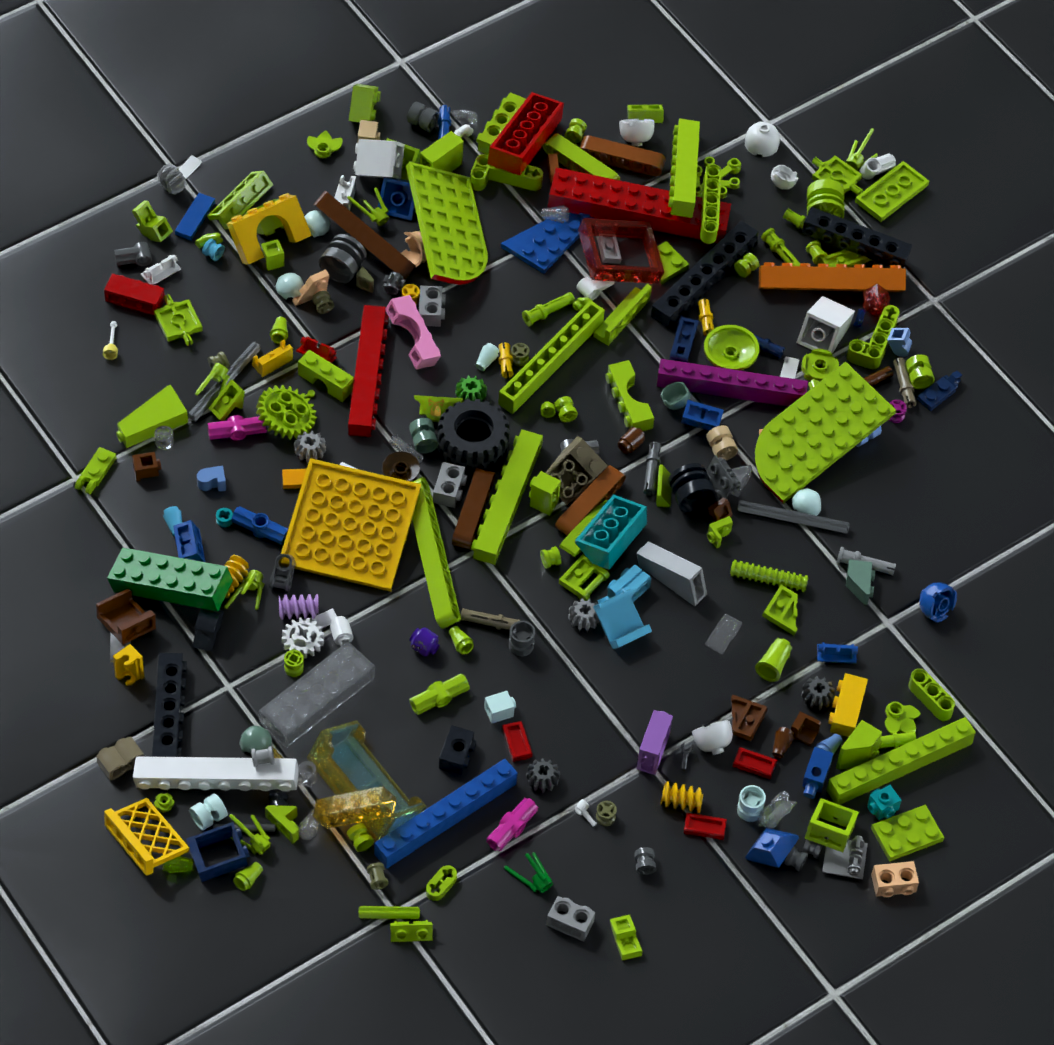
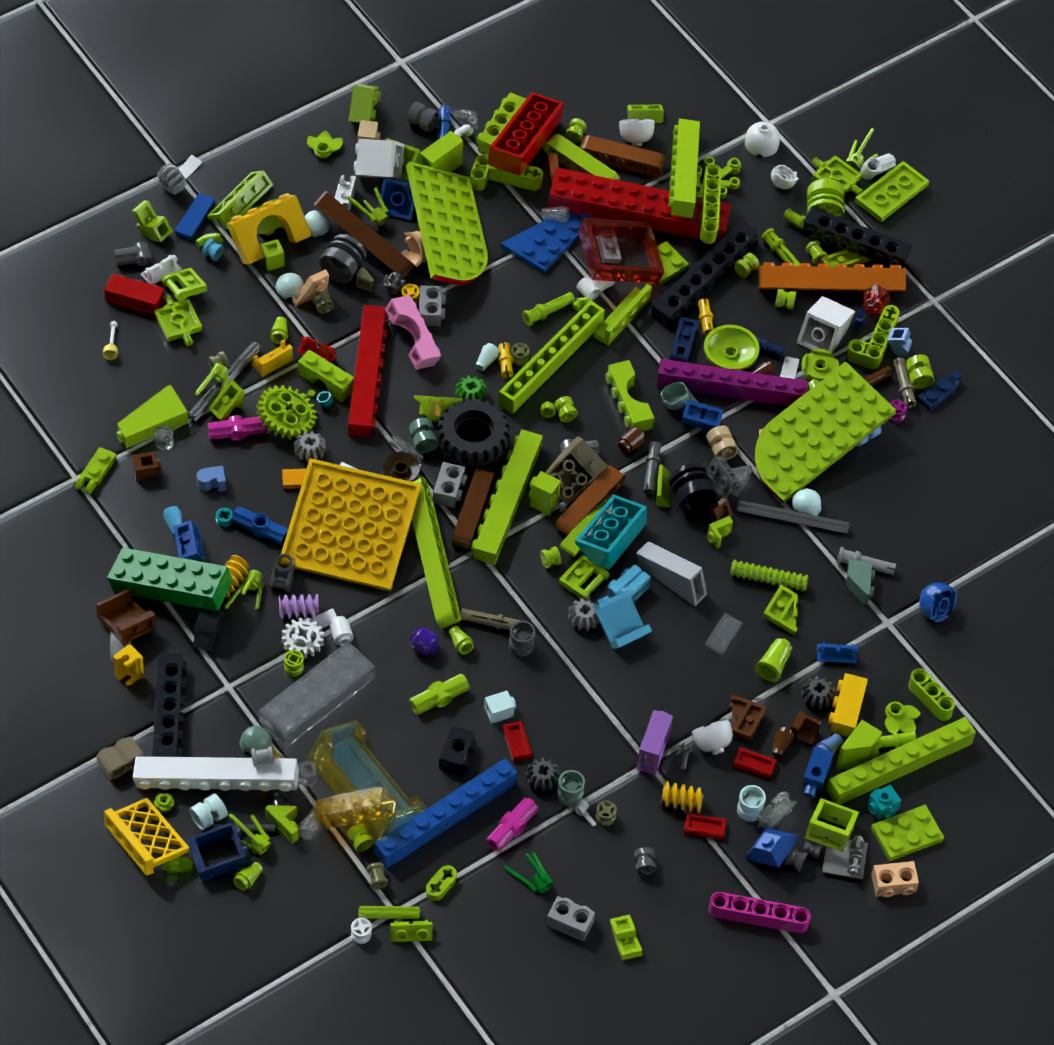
(188, 279): none -> lime plate
(325, 399): none -> teal hinge
(364, 926): none -> white wheel
(571, 788): none -> sand green wheel
(764, 368): none -> reddish brown cone
(769, 908): none -> dark pink beam
(785, 299): none -> lime wheel

